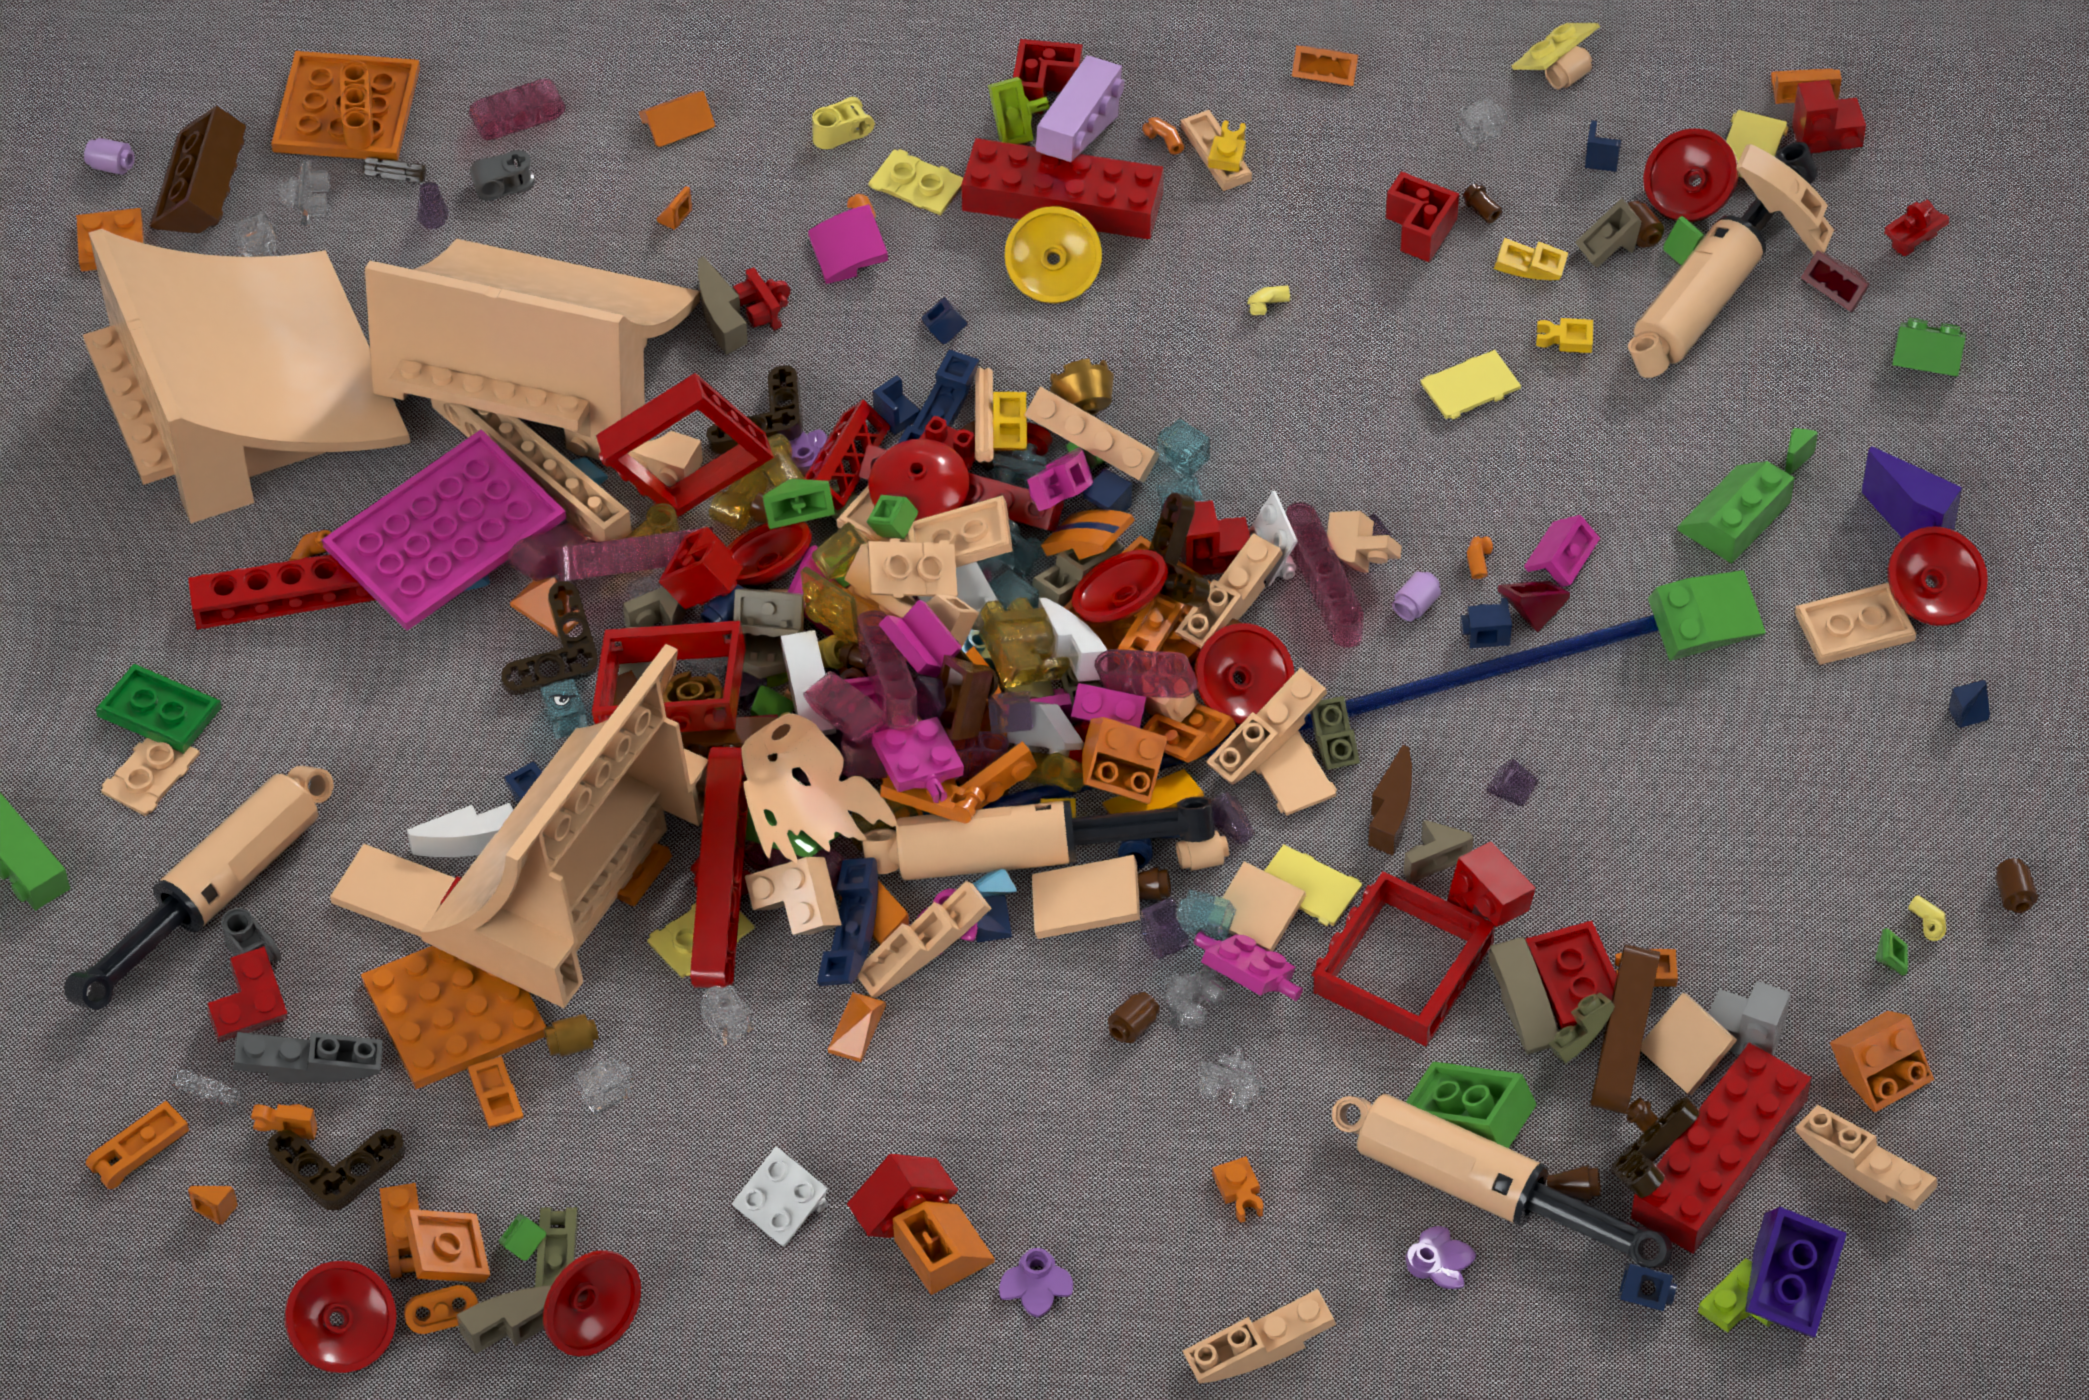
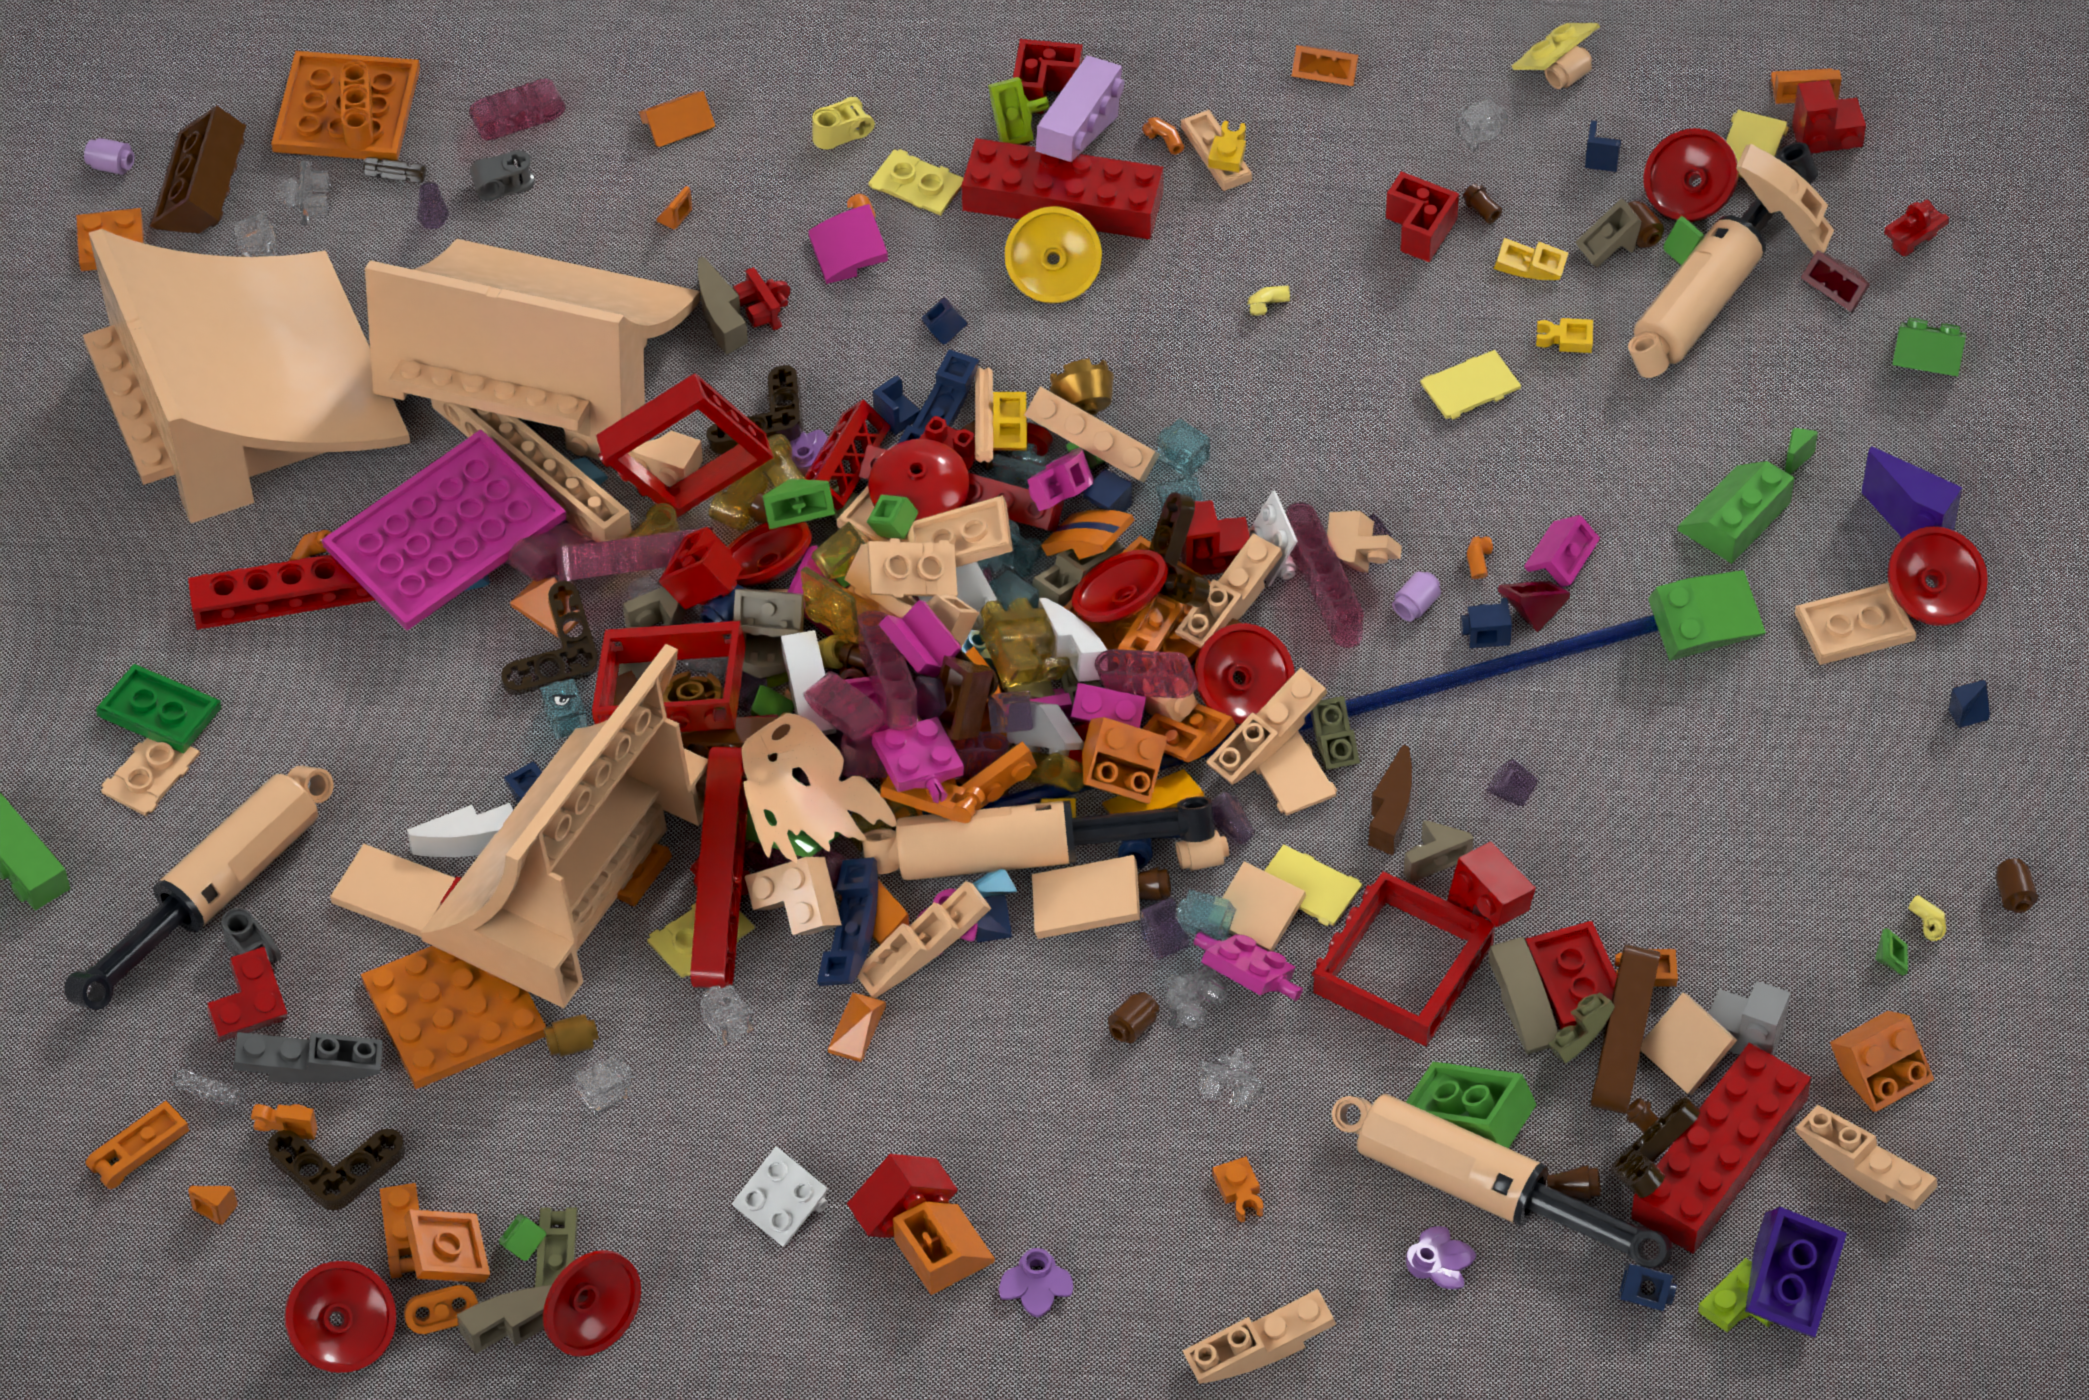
(495, 1092): orange slope -> none

